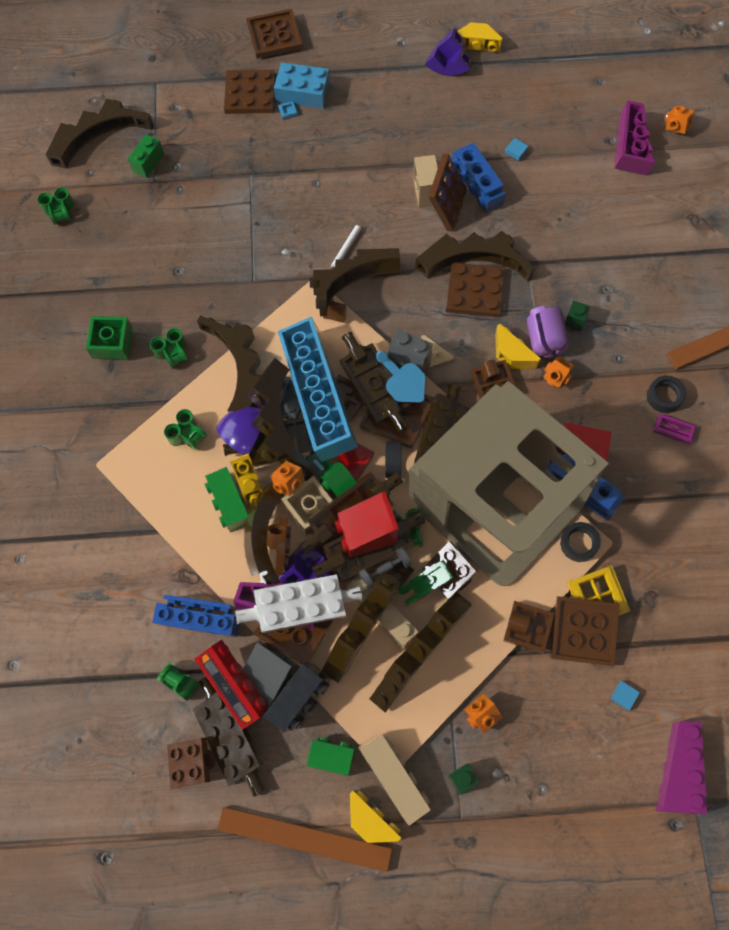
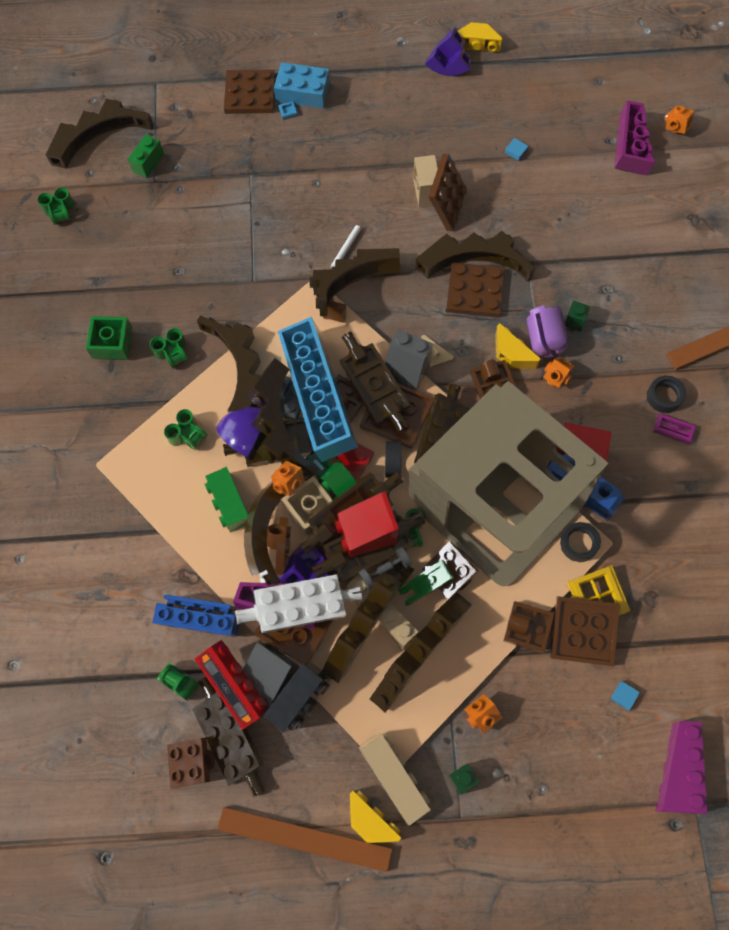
(246, 478): yellow slope -> none
(274, 33): reddish brown plate -> none
(330, 756): green brick -> none
(406, 383): dark azure piece -> none
(479, 177): blue brick -> none

